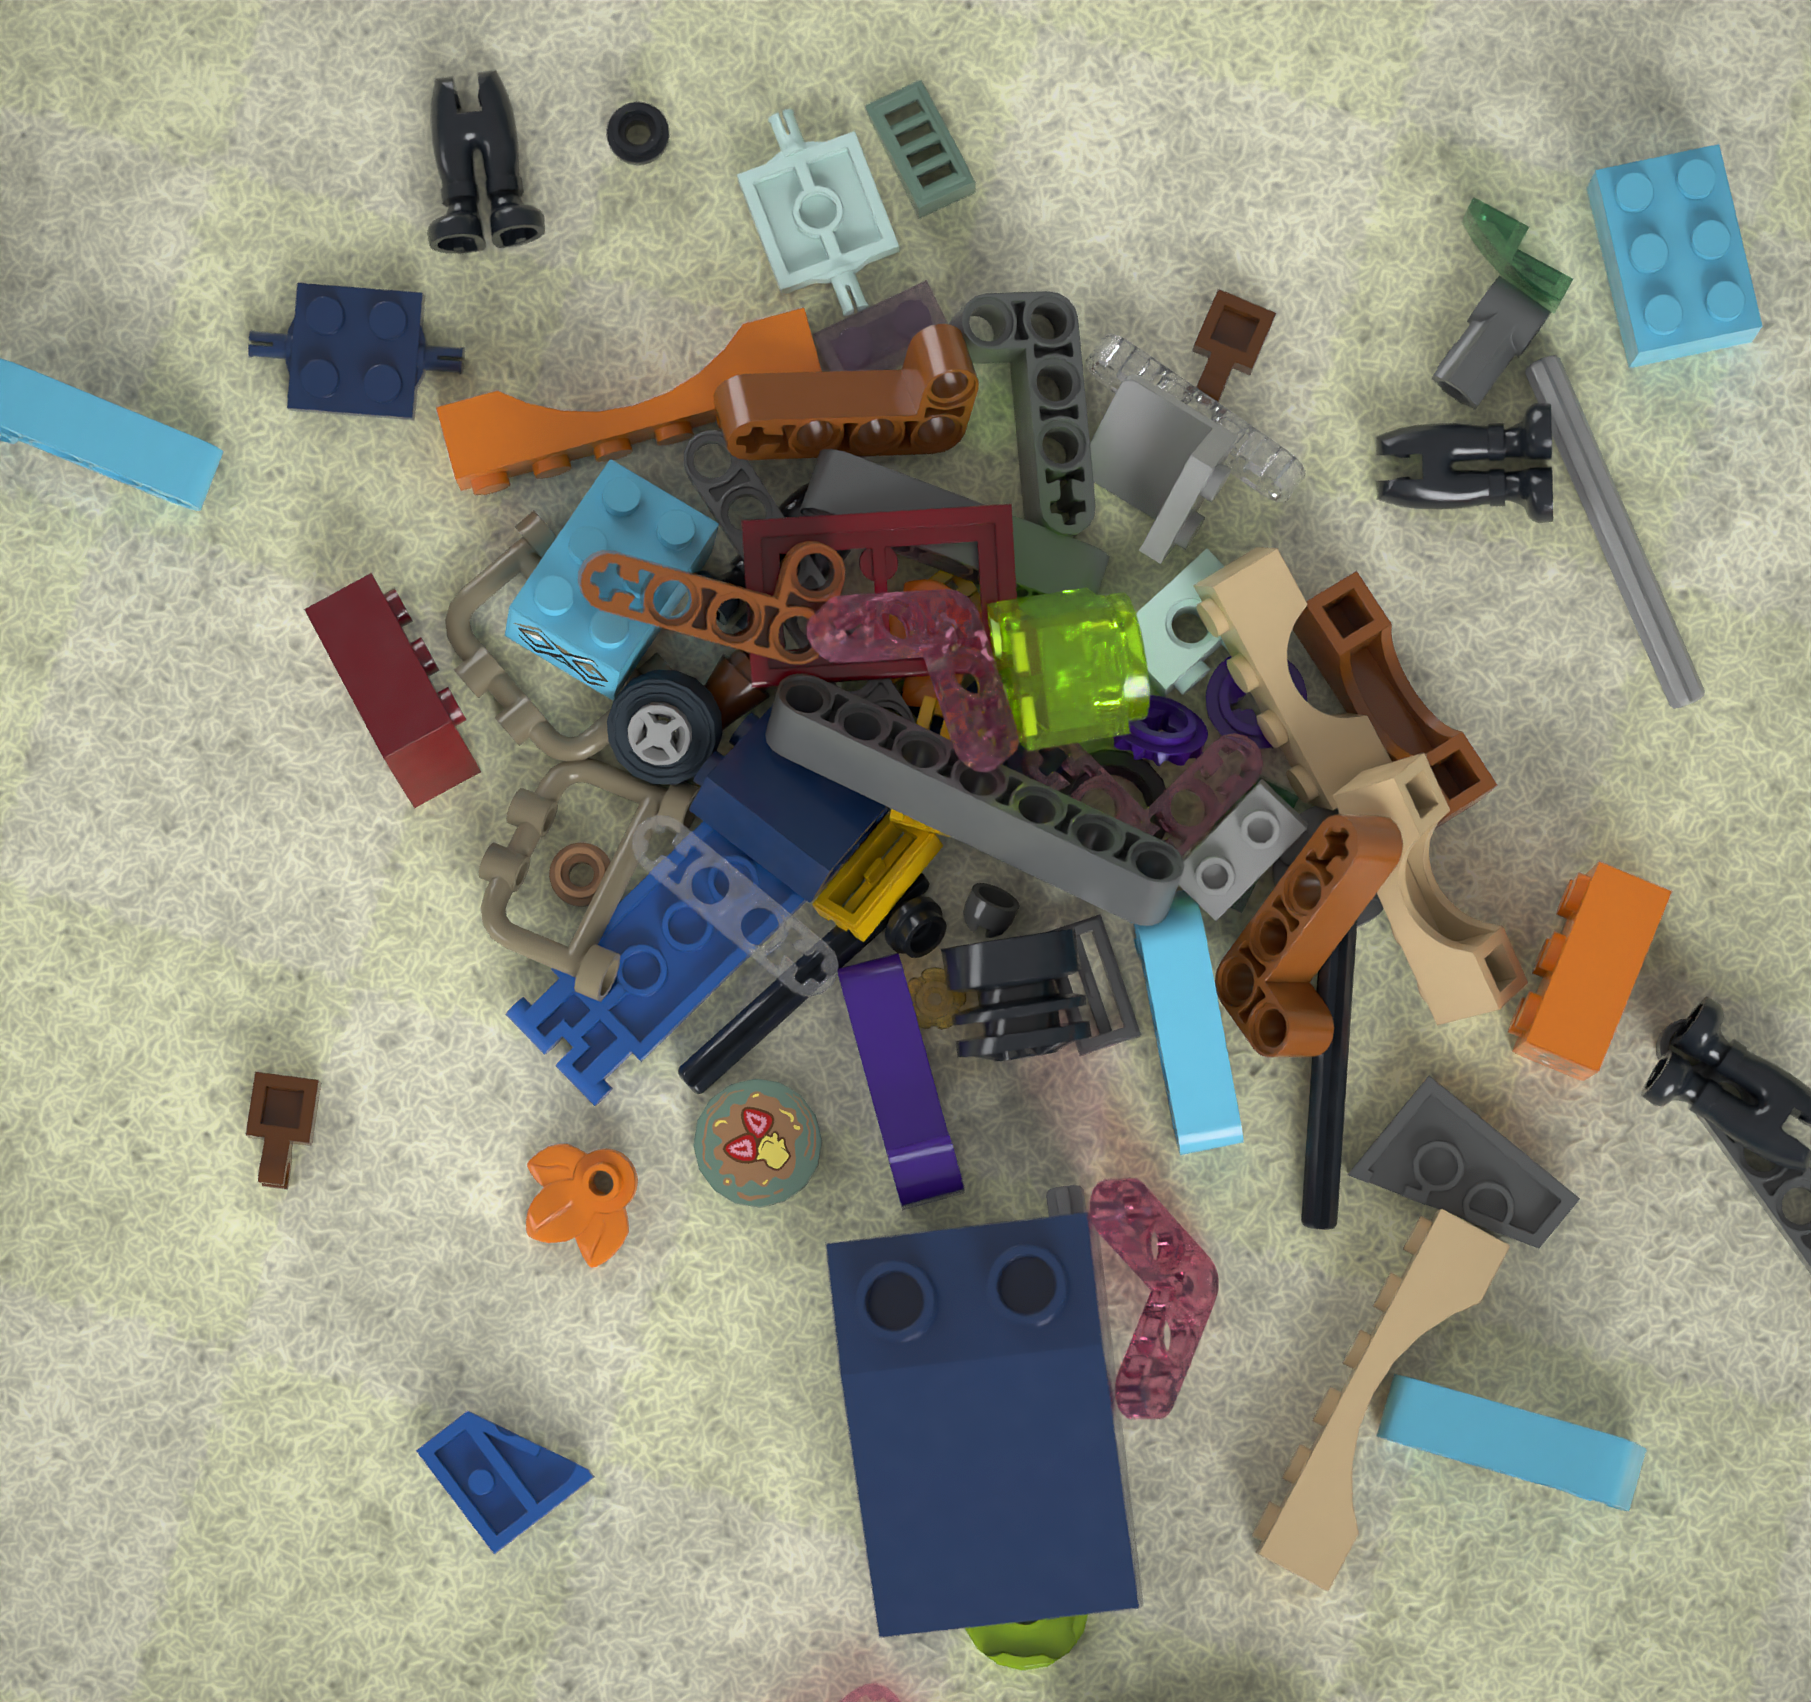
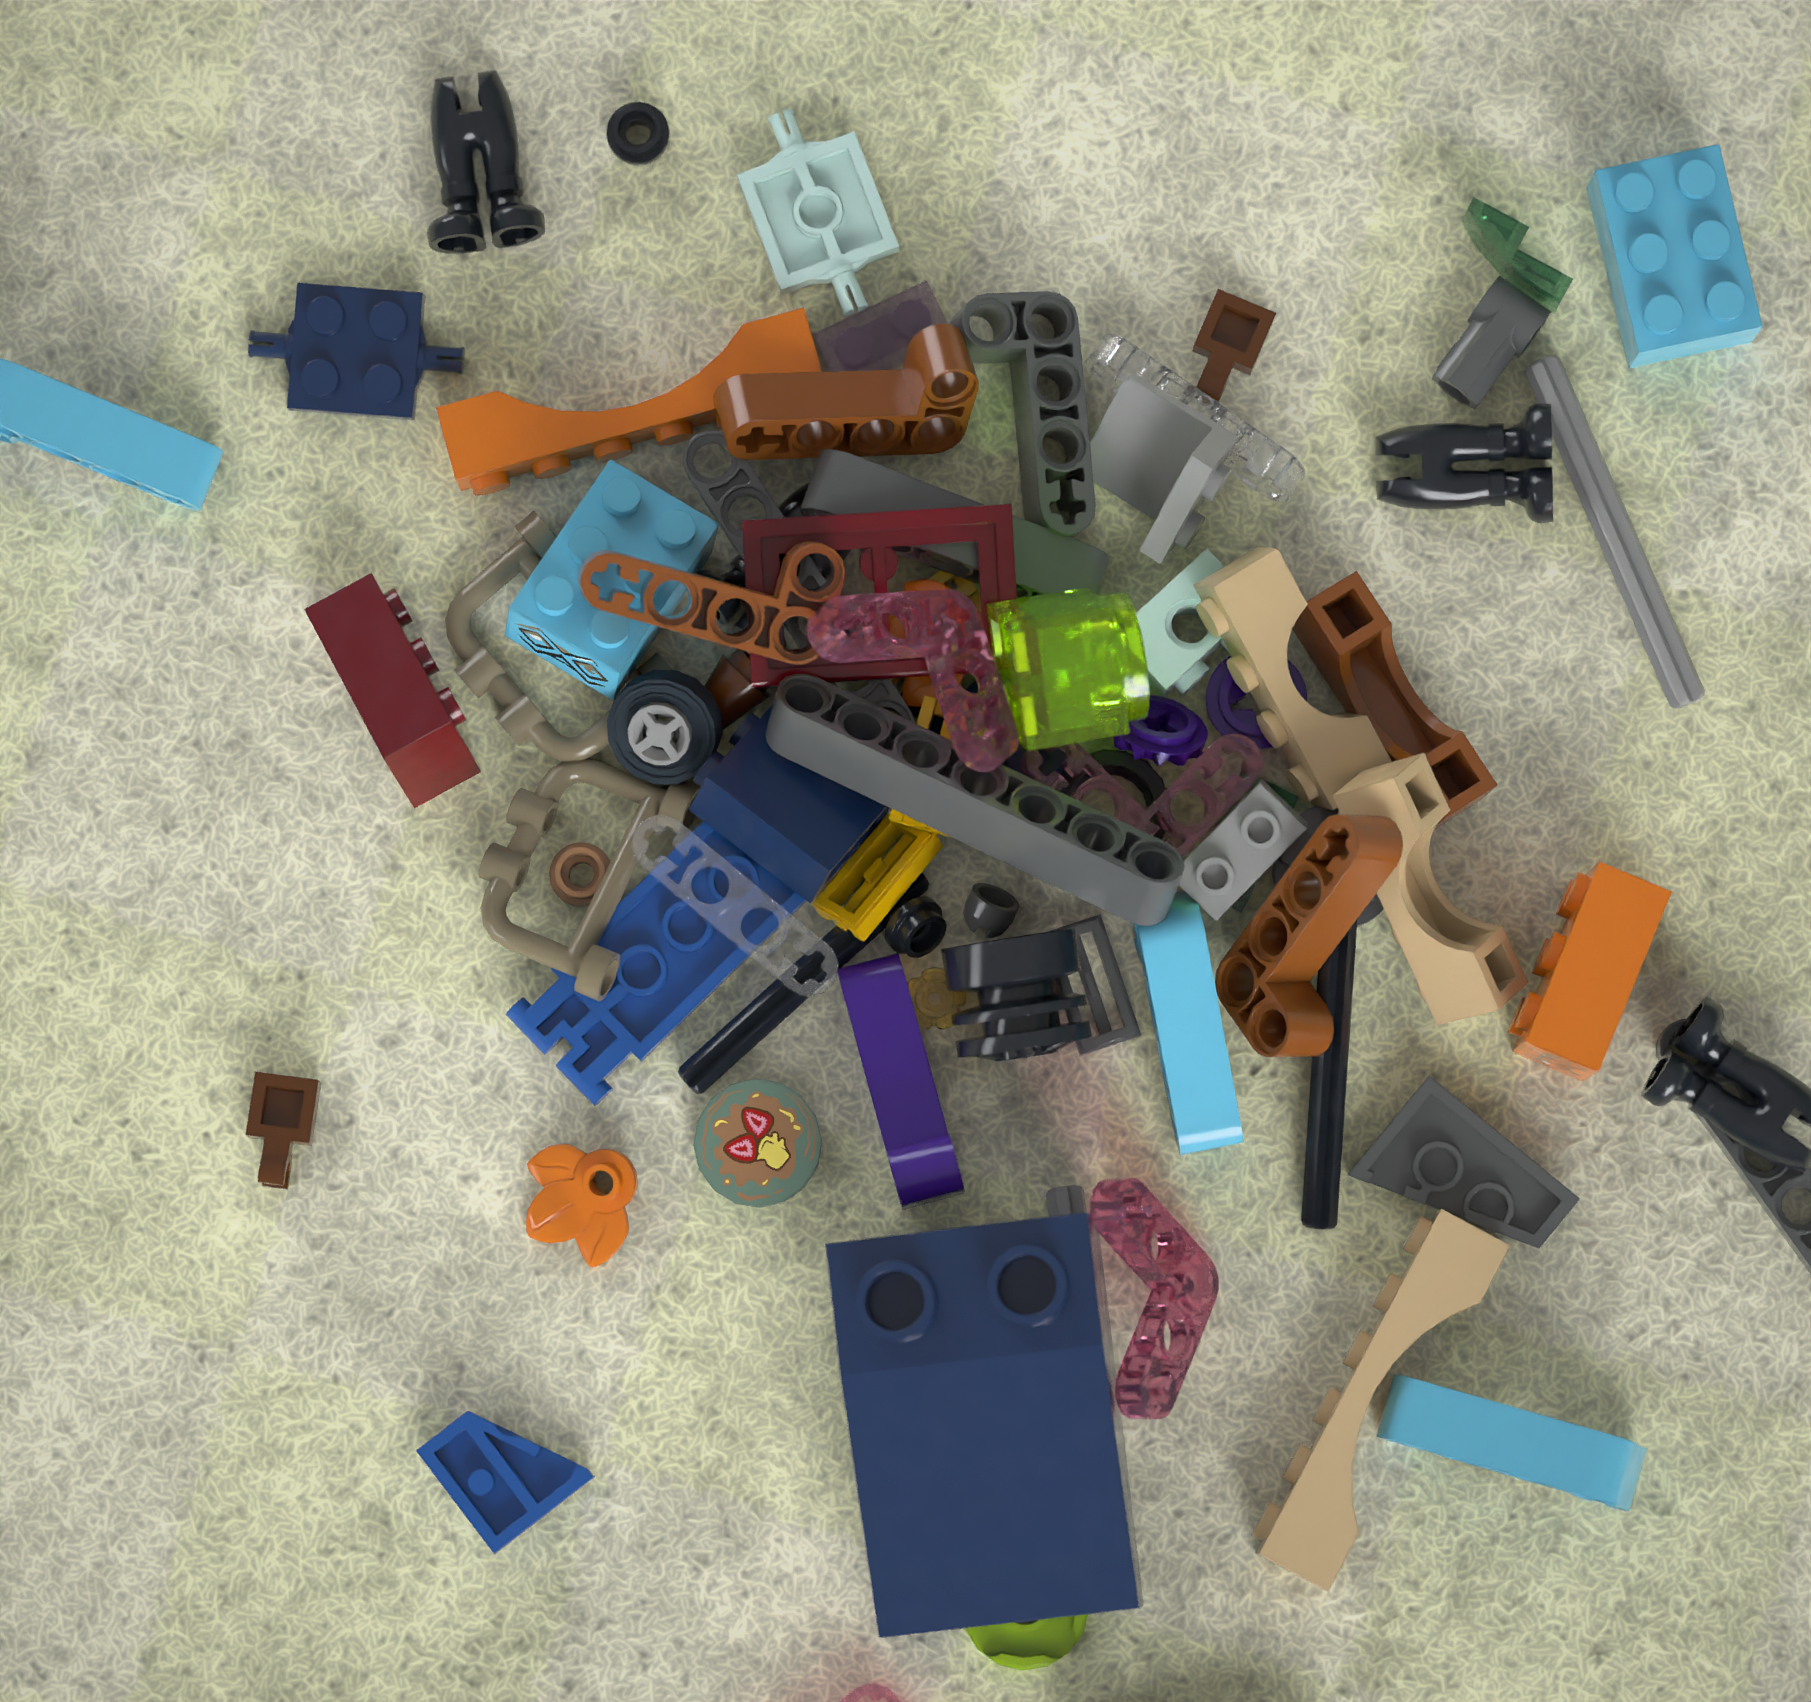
(943, 191): sand green slope -> none

